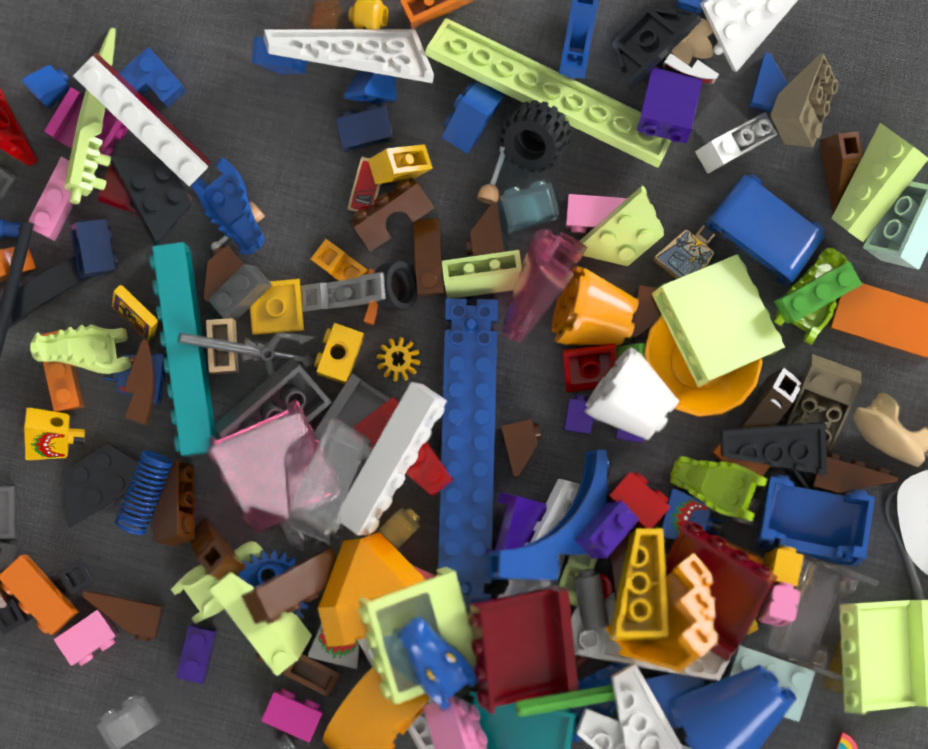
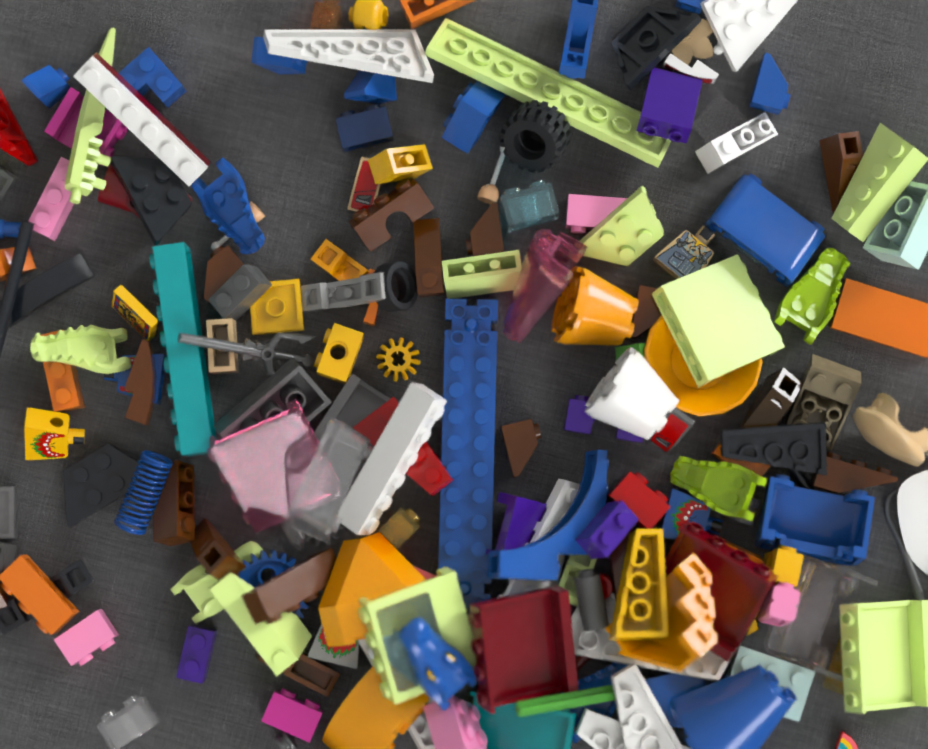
(93, 248): dark blue brick -> none
(132, 615): reddish brown slope -> none
(587, 366): red slope -> none
(673, 431): none -> slope
(805, 103): dark tan slope -> none
(818, 292): bright green brick -> none

